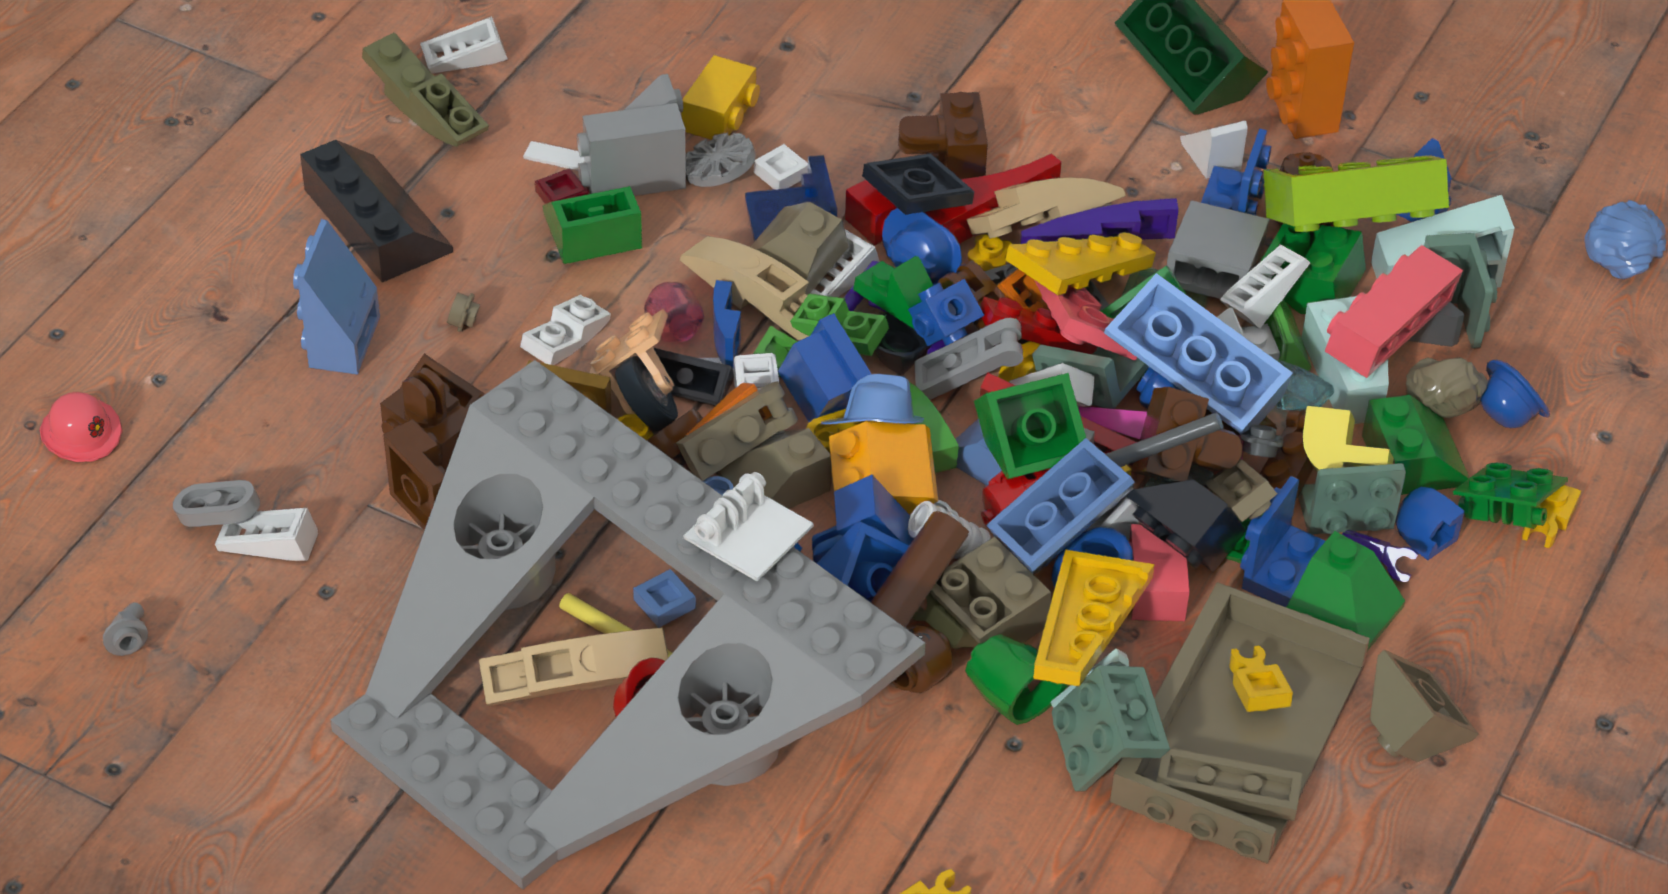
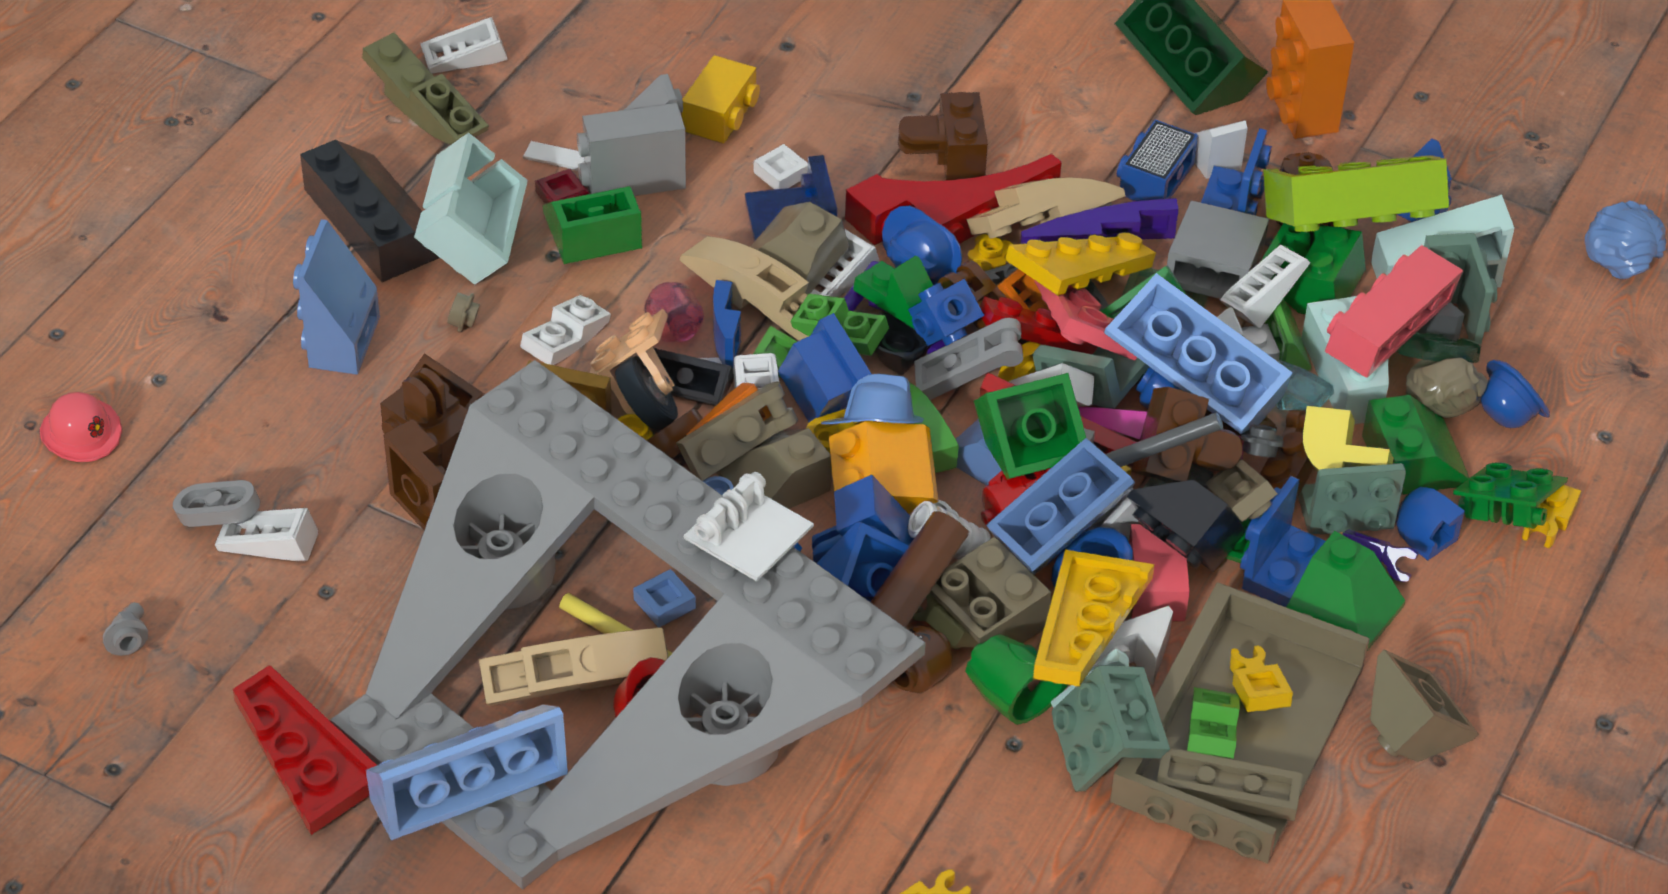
(307, 751): none -> red wing
(469, 770): none -> light blue slope
(473, 219): none -> light aqua piece
(719, 160): light grey wheel -> none
(918, 184): black plate -> none
(1143, 640): none -> white slope
(1157, 162): none -> brick
(1213, 723): none -> bright green slope
(1437, 348): none -> clear green tile

